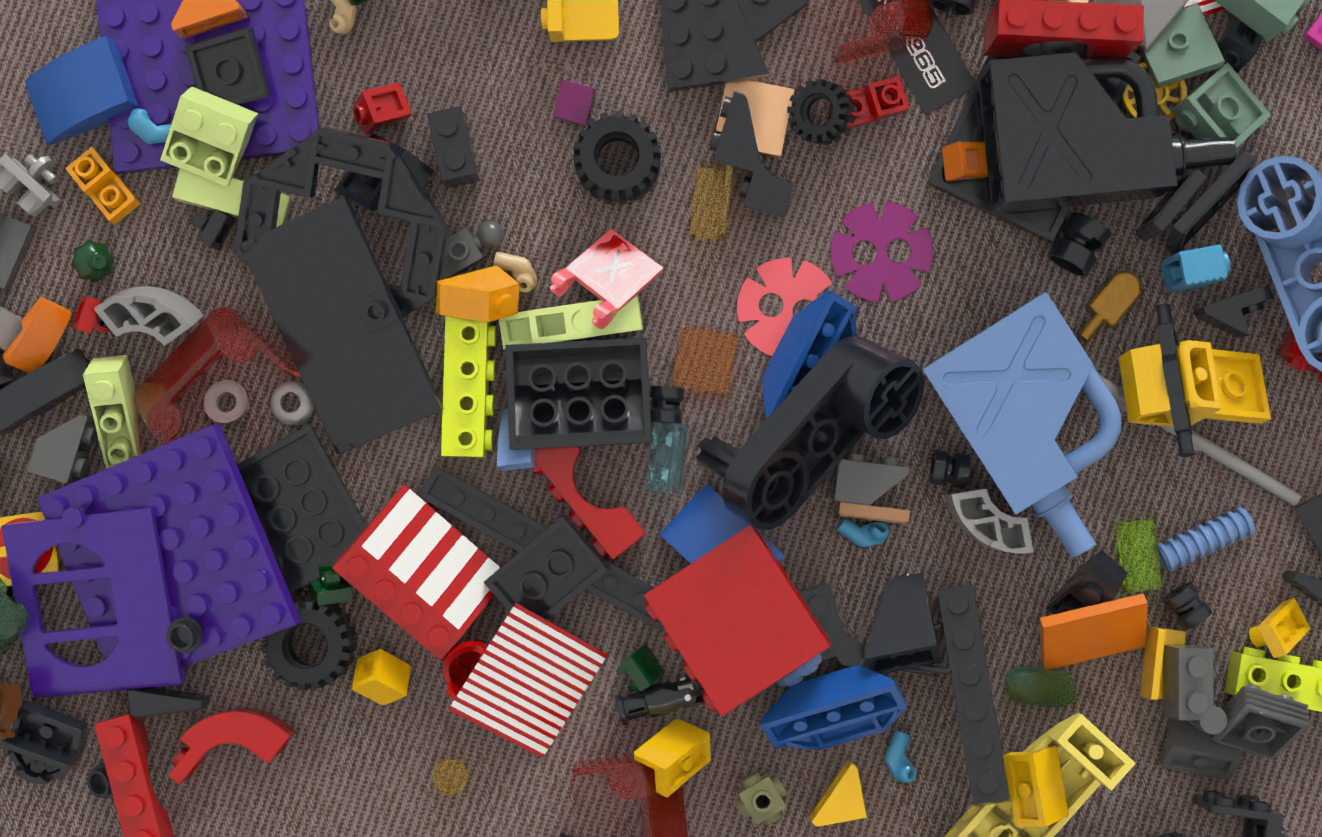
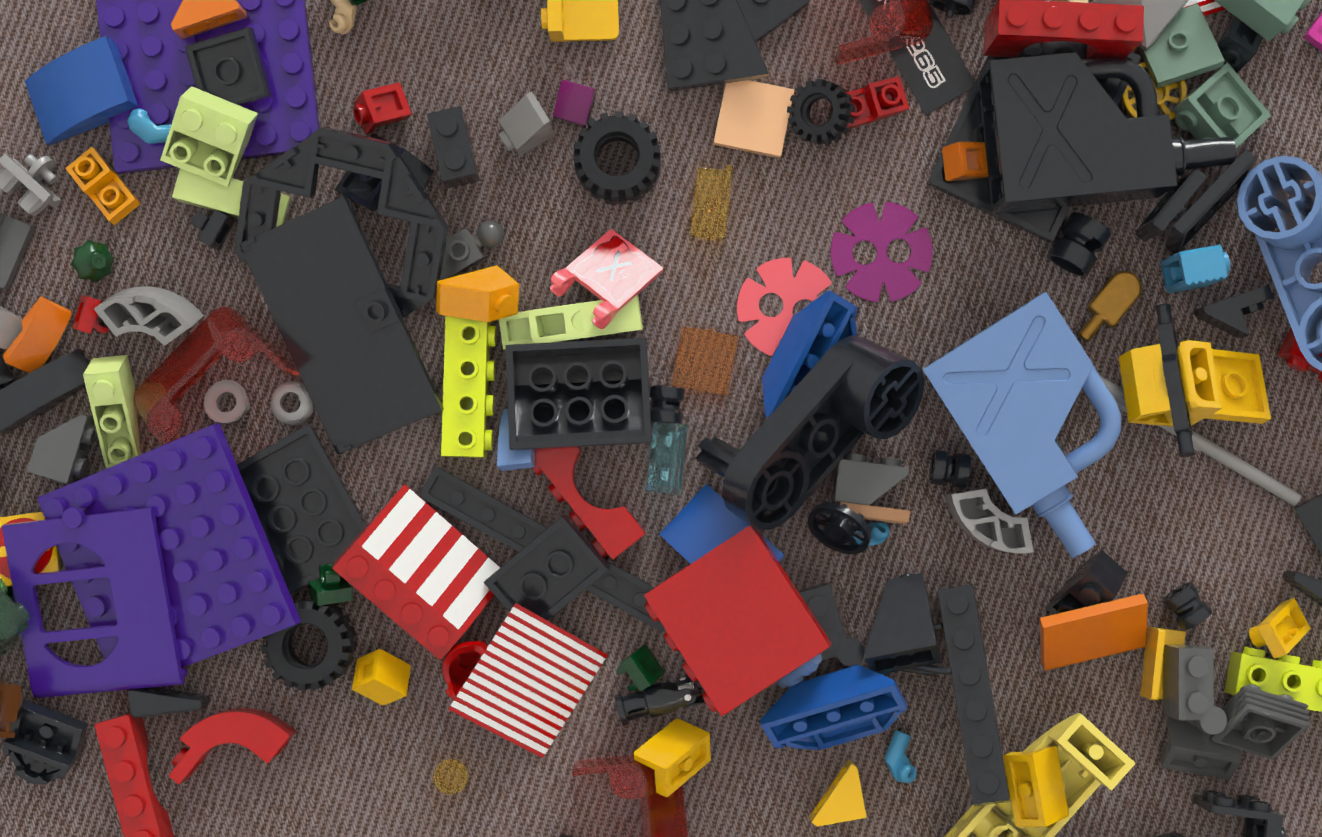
(99, 783): black plate -> none
(184, 635): black plate -> none
(519, 268): tan arm -> none
(525, 126): none -> light grey slope
(739, 148): black arch -> none
(757, 785): olive brick -> none
(839, 529): none -> black wheel
(1040, 686): clear green tile -> none
(1139, 555): clear neon green plate -> none
(1205, 539): medium blue piece -> none

